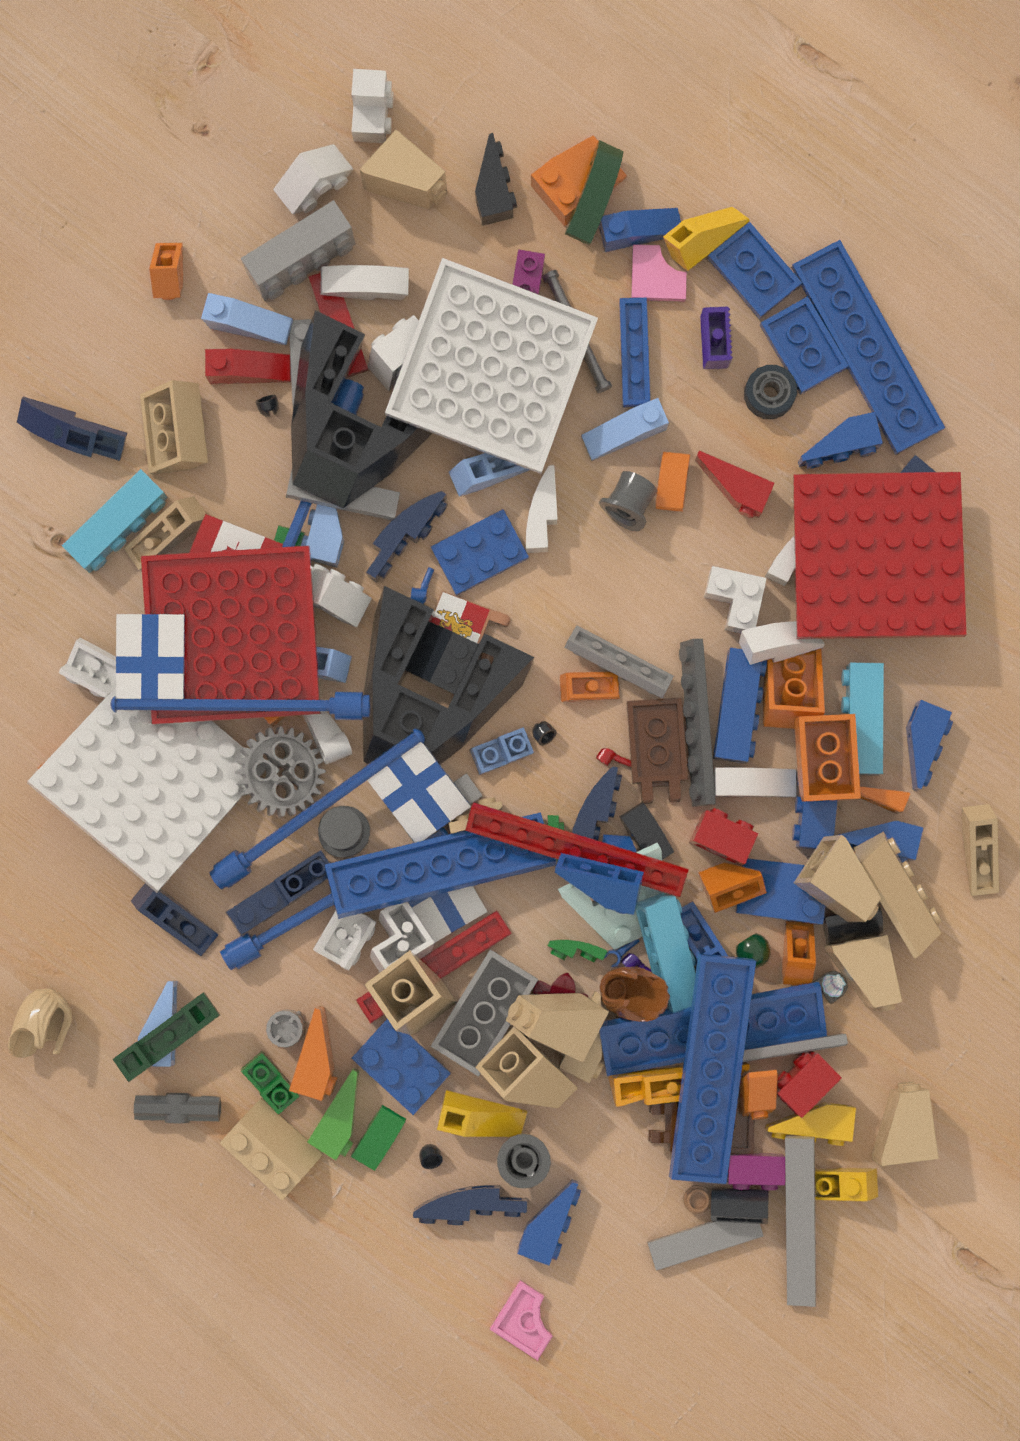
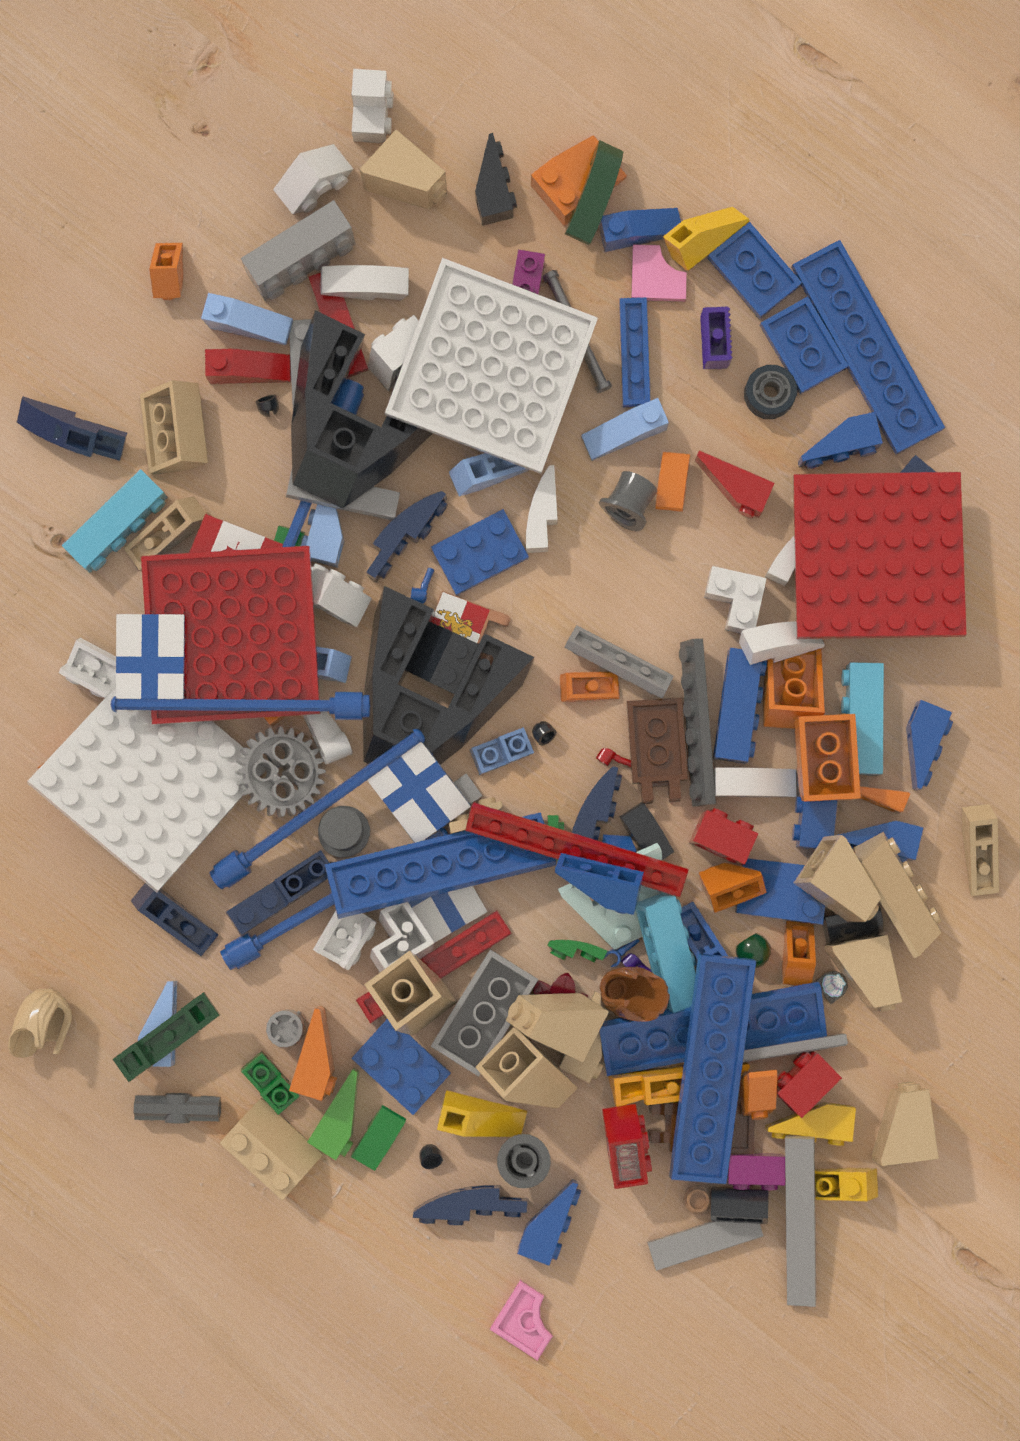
(627, 1146): none -> red piece

